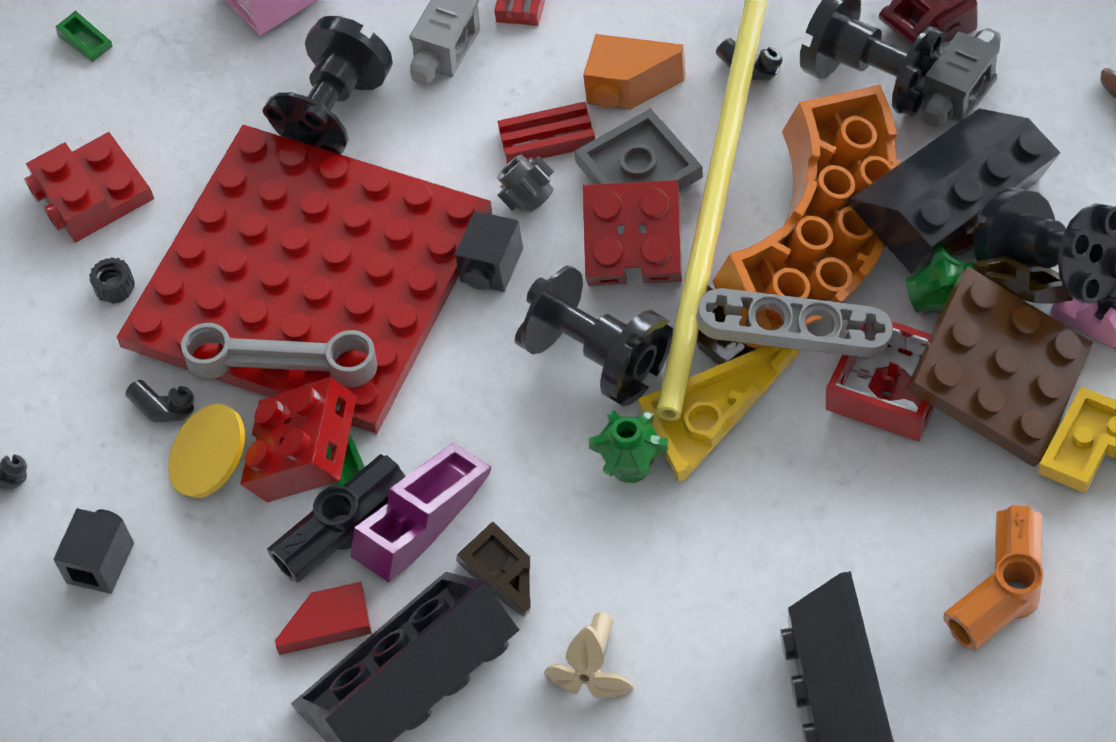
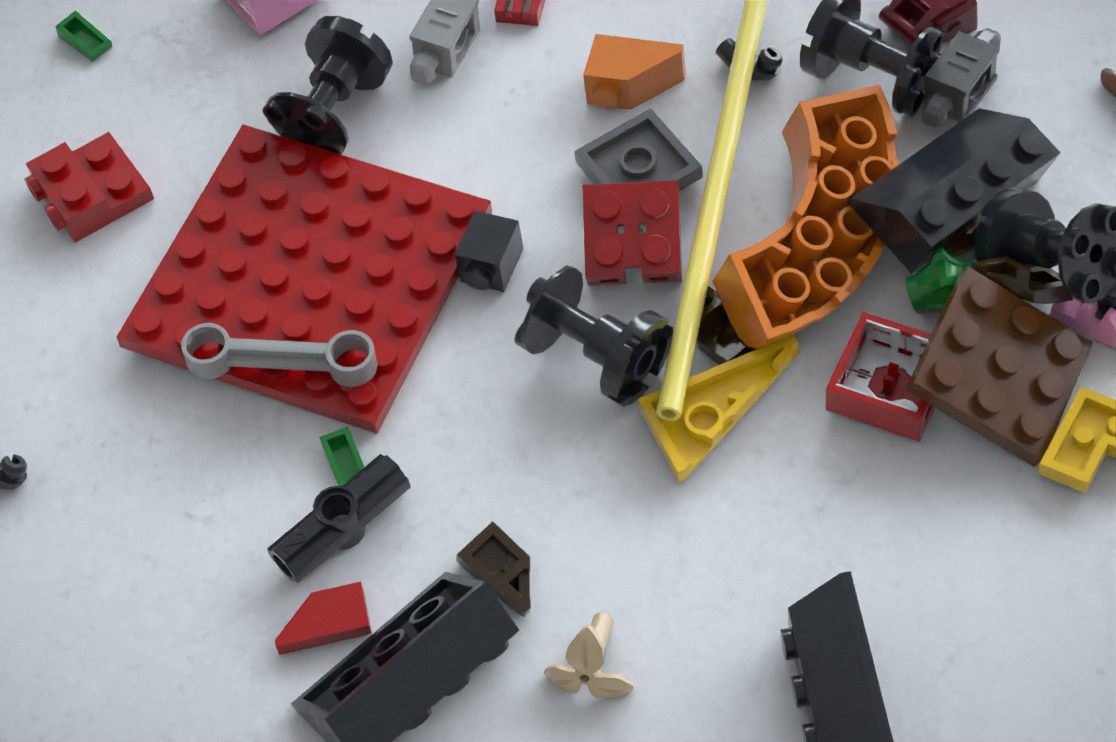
(94, 550): black brick -> none
(109, 268): black axle -> none
(157, 408): black arm -> none
(206, 451): yellow piece -> none
(294, 439): red piece -> none
(418, 511): magenta slope -> none
(525, 183): dark grey gear -> none
(544, 127): red tile -> none
(628, 446): green rock -> none
(794, 313): light grey beam -> none
(993, 602): orange piece -> none

